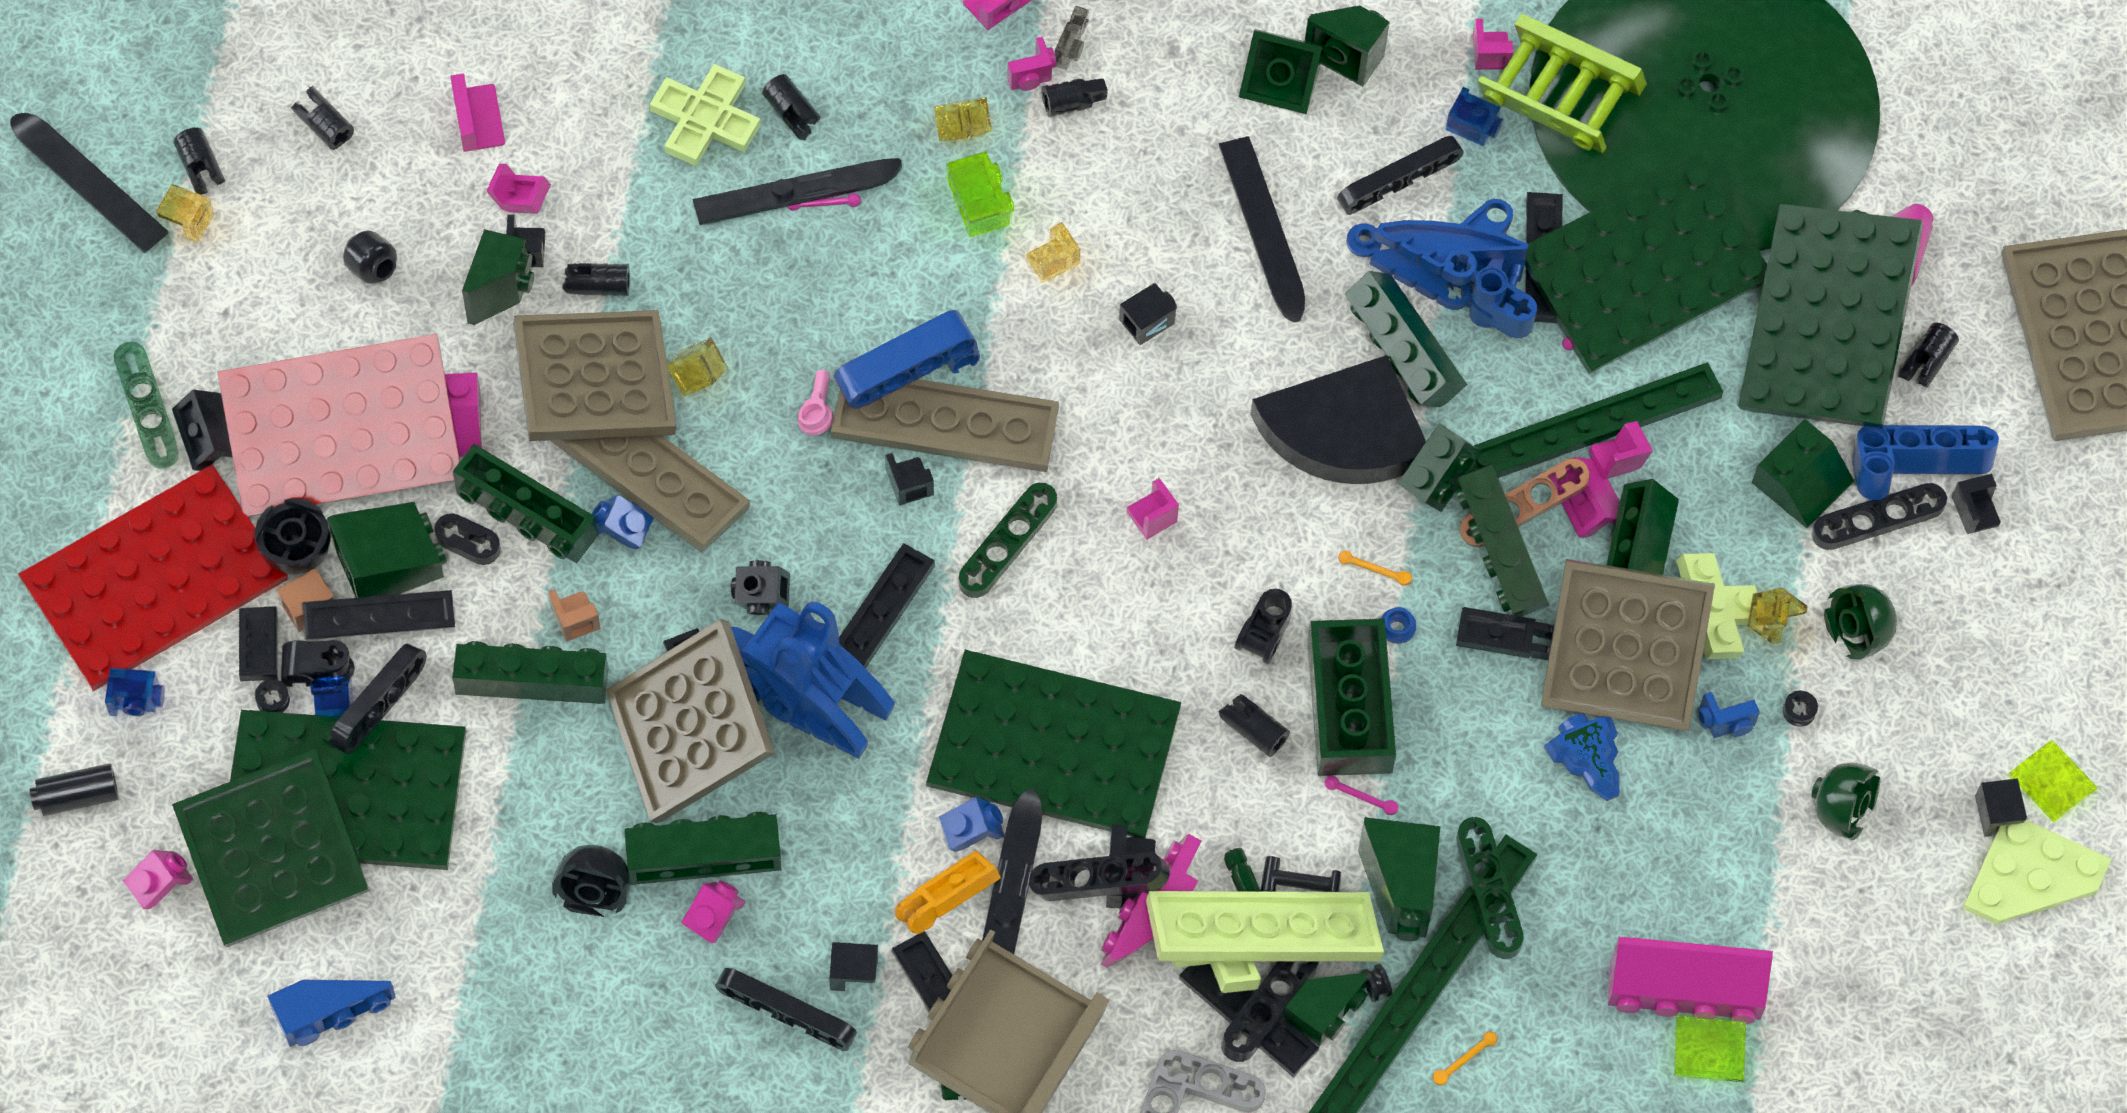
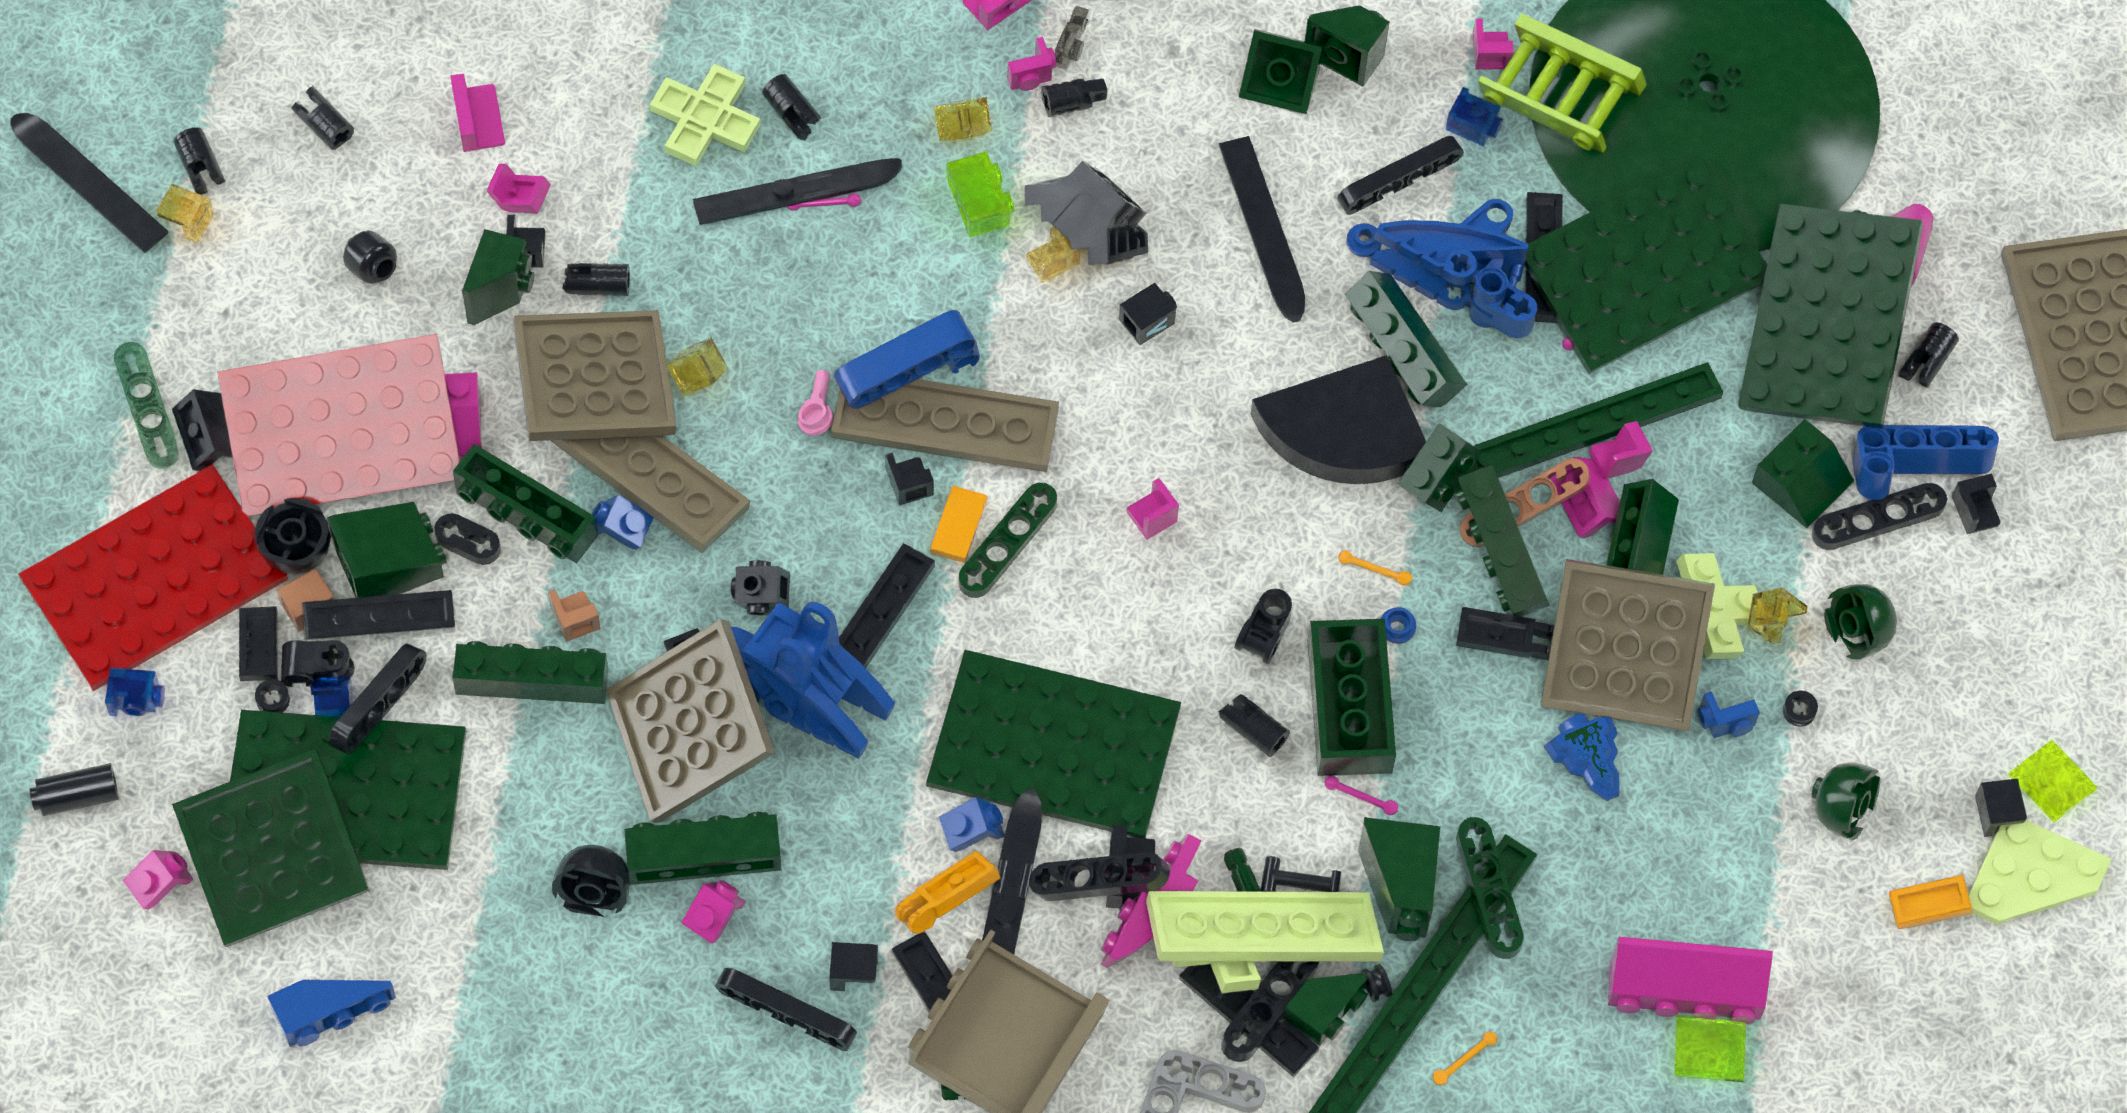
(958, 524): none -> light orange tile
(1091, 214): none -> slope
(1930, 902): none -> light orange tile

